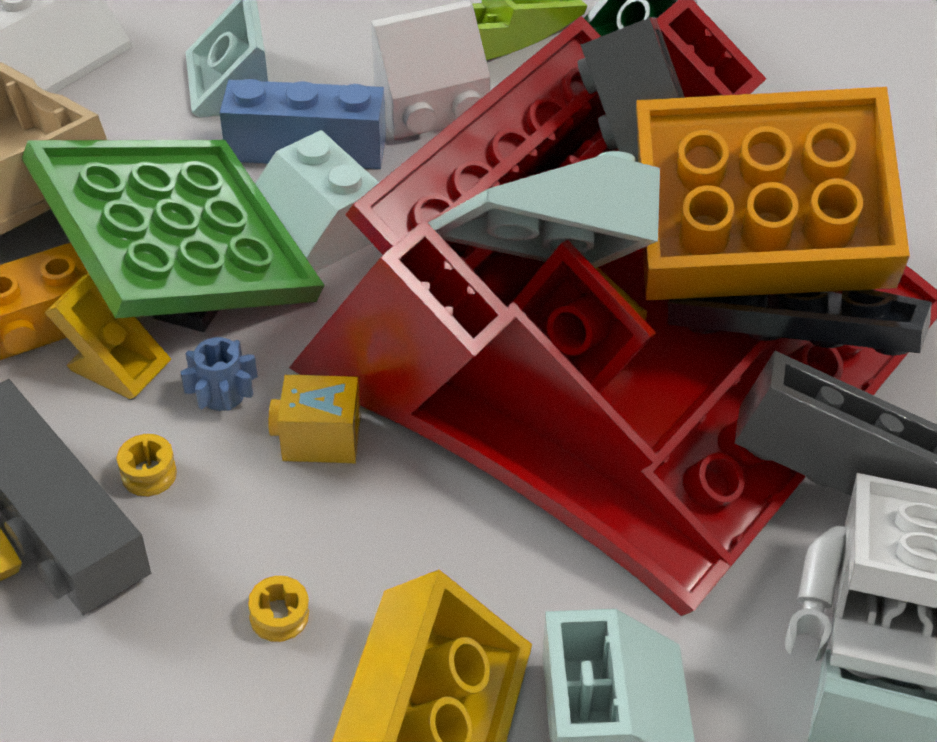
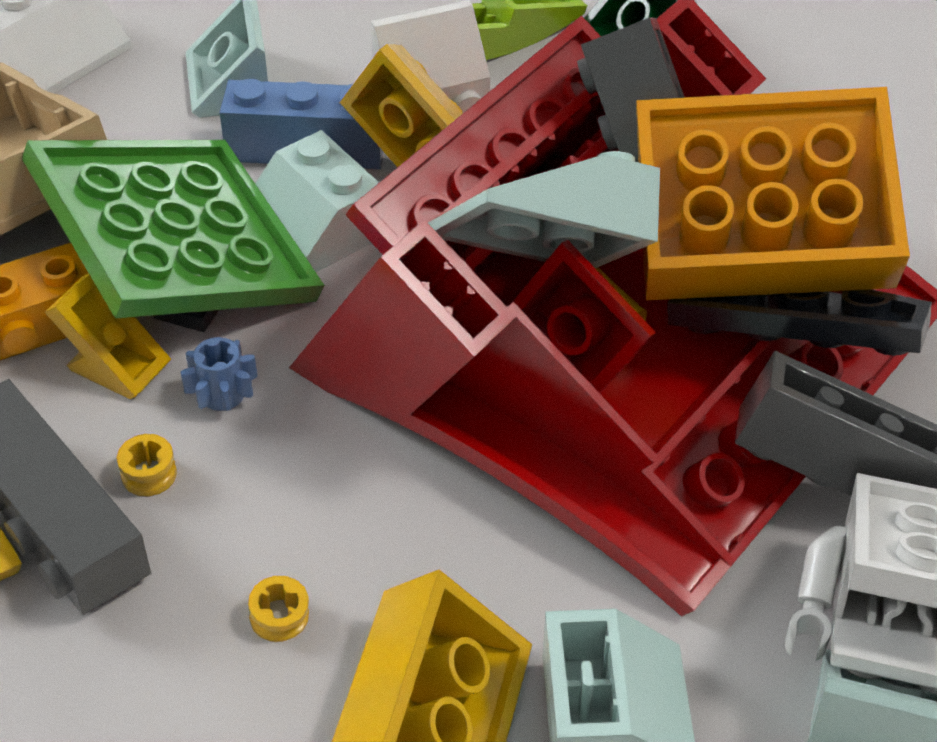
(317, 418): yellow brick -> none
(399, 103): none -> yellow slope

